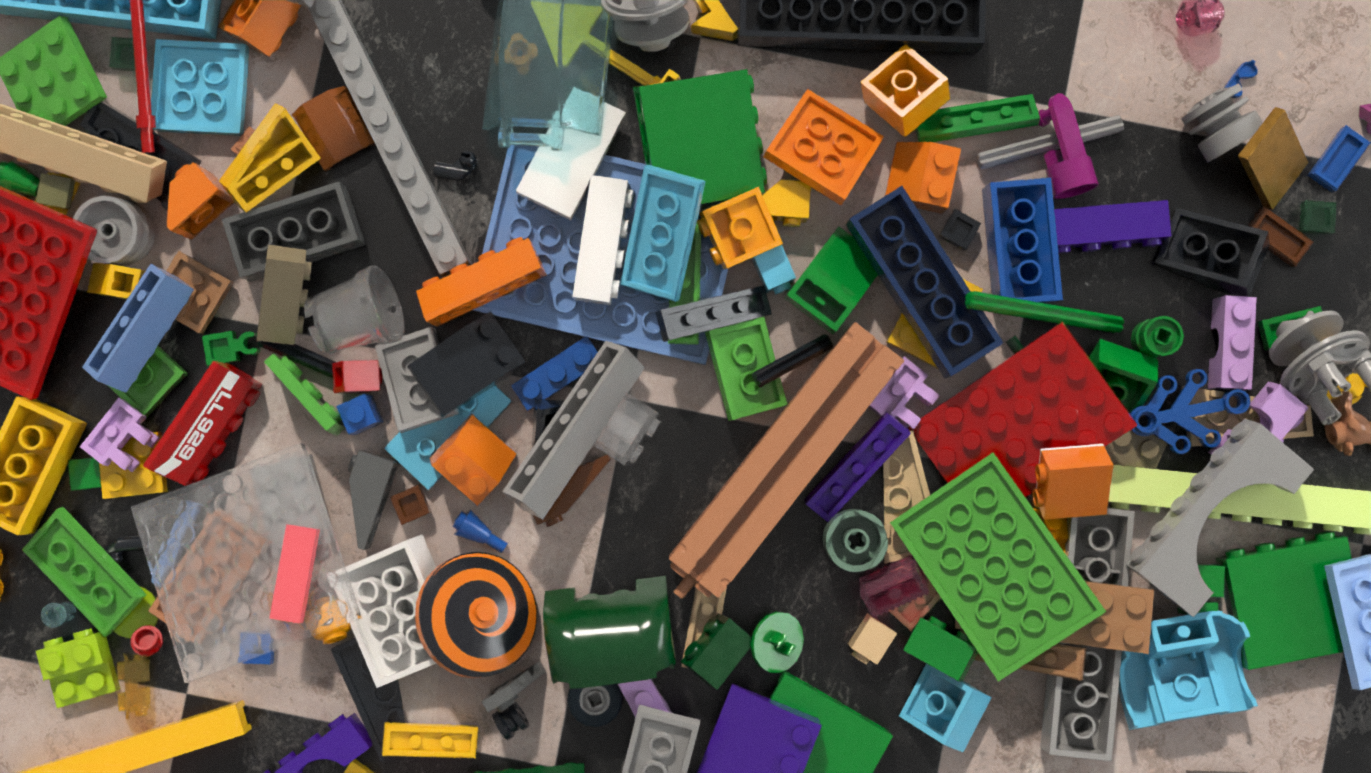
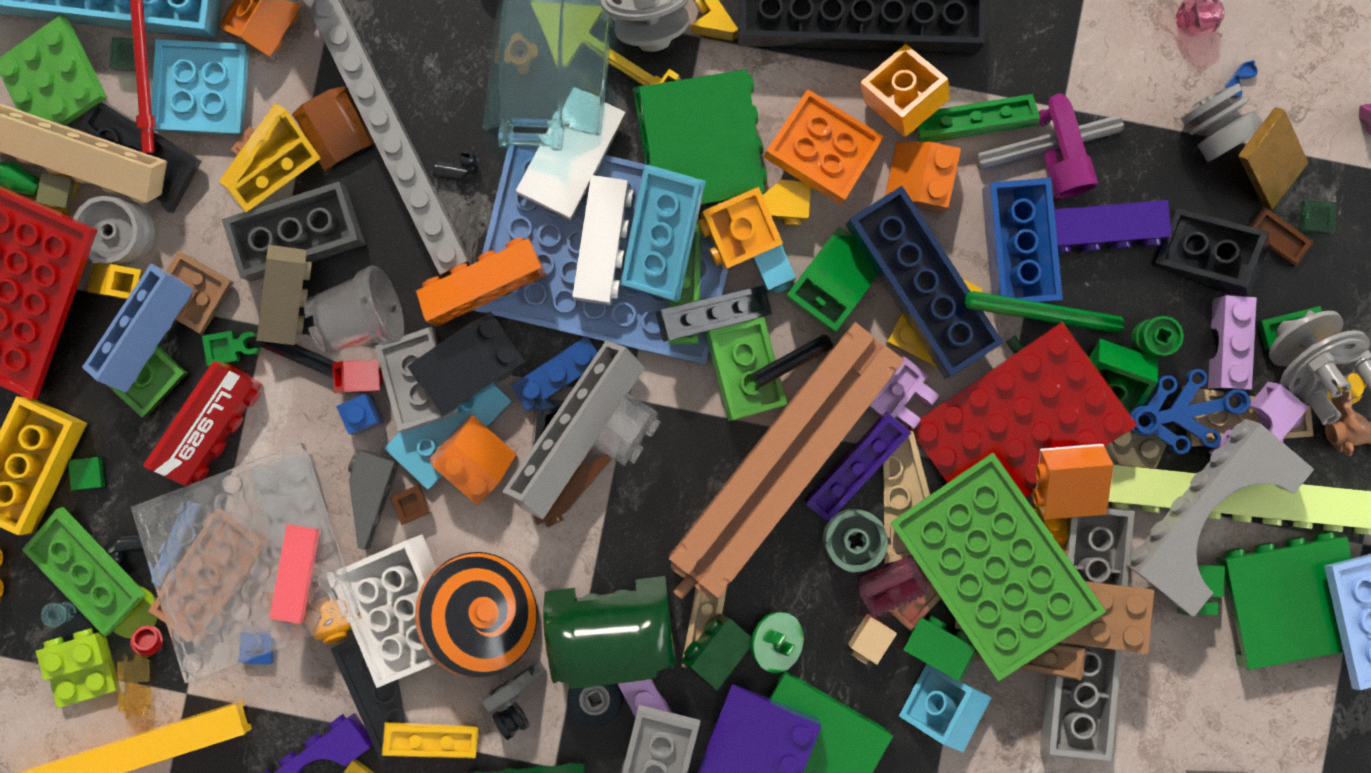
(114, 432): lavender plate -> none
(124, 483): yellow plate -> none
(195, 200): orange slope -> none
(306, 393): bright green plate -> none
(472, 528): blue cone -> none
(959, 229): black plate -> none
(1188, 672): medium azure piece -> none
(1339, 159): blue tile -> none

